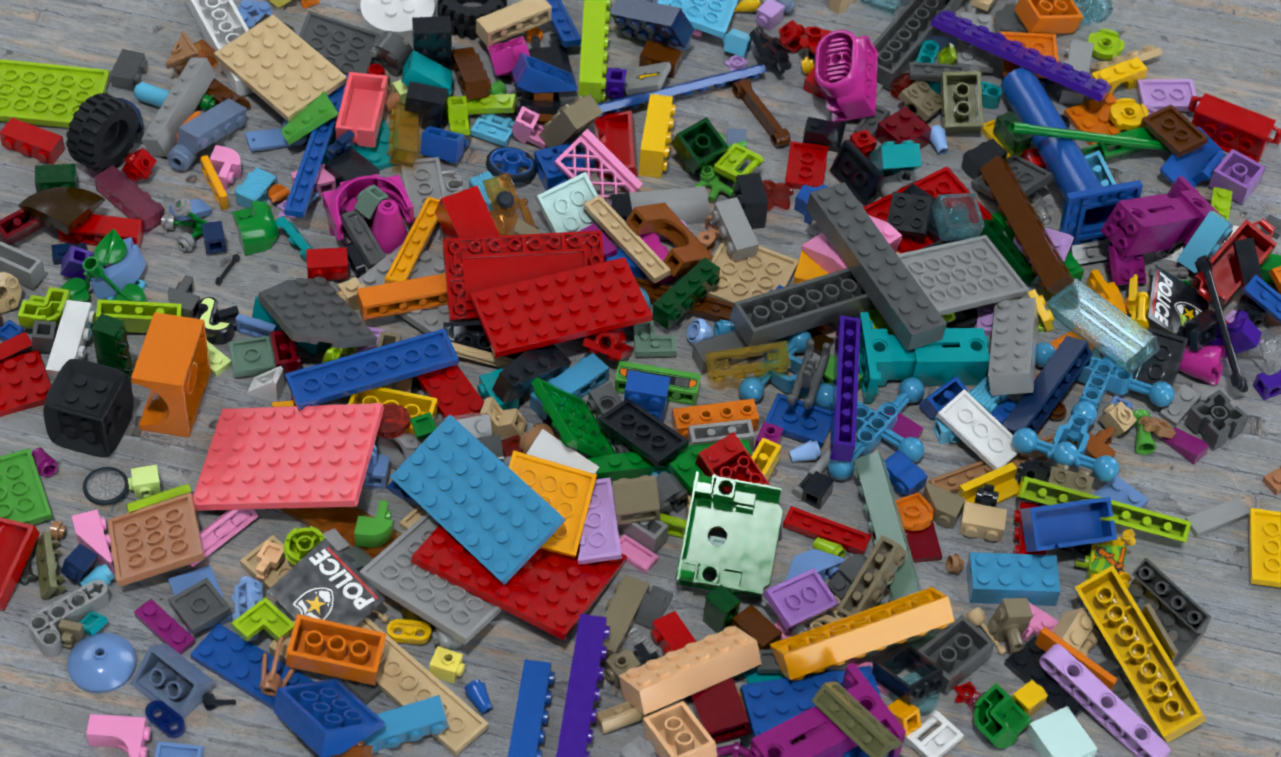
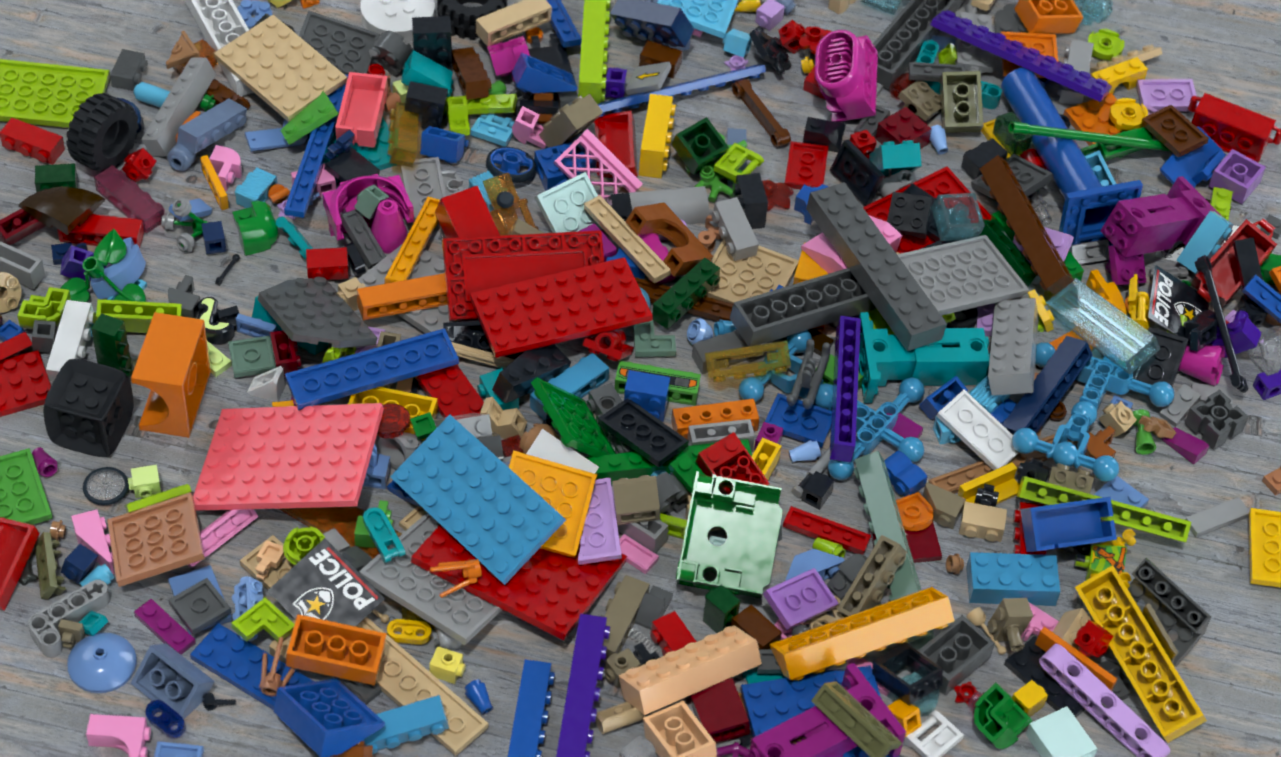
(382, 534): none -> teal plate
(469, 569): none -> orange plant
(1093, 639): none -> red brick

